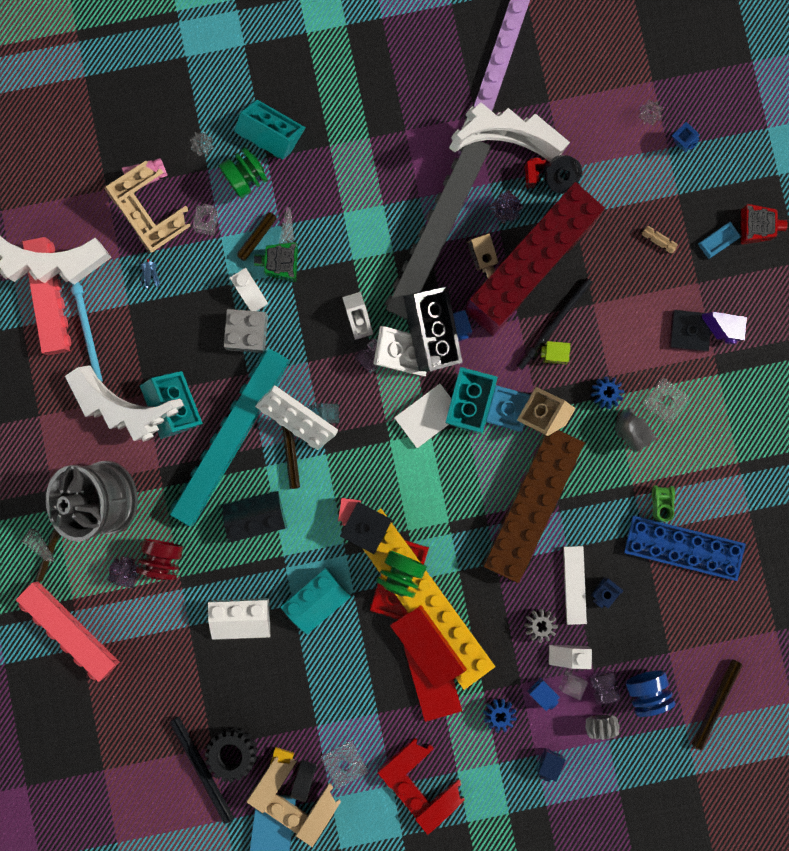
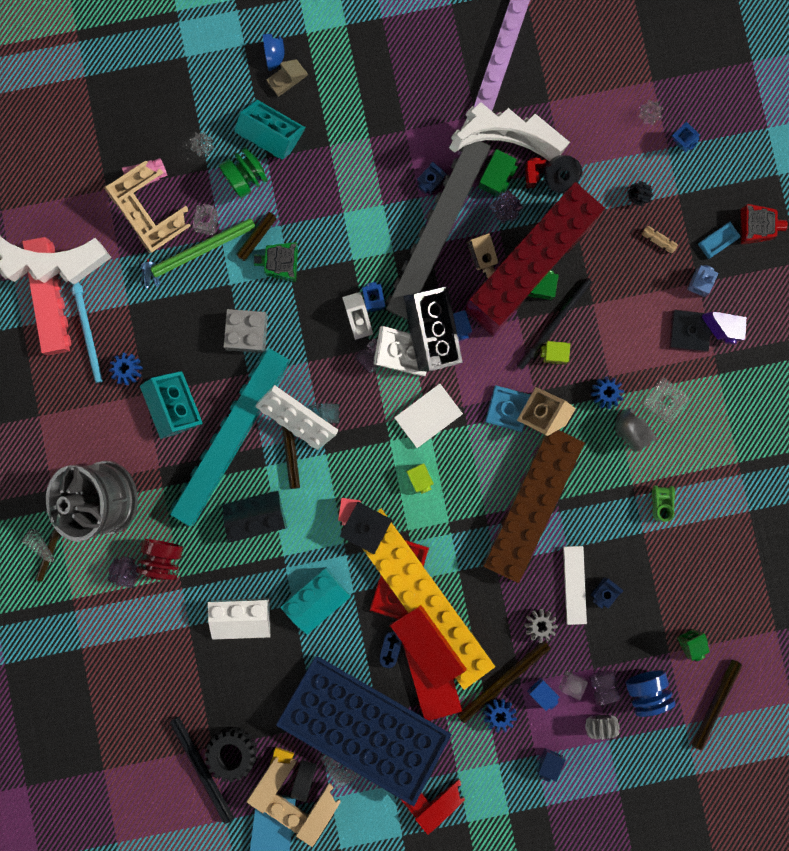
(67, 631): coral brick -> none
(98, 401): white arch -> none
(121, 364): none -> blue gear
(203, 247): none -> bright green axle
(249, 290): white slope -> none
(273, 50): none -> blue brick
(287, 232): clear piece -> none
(289, 75): none -> dark tan slope
(364, 730): none -> dark blue plate
(373, 289): none -> blue brick
(386, 647): none -> dark blue beam
(401, 574): green wheel -> none
(420, 478): none -> lime brick
(431, 186): none -> dark blue brick
(471, 400): teal slope -> none
(497, 173): none -> green brick
(503, 681): none -> dark brown axle
(546, 288): none -> green slope
(570, 656): white slope -> none
(640, 193): none -> black gear
(684, 548): blue plate -> none
(694, 645): none -> green slope
(702, 280): none -> medium blue brick

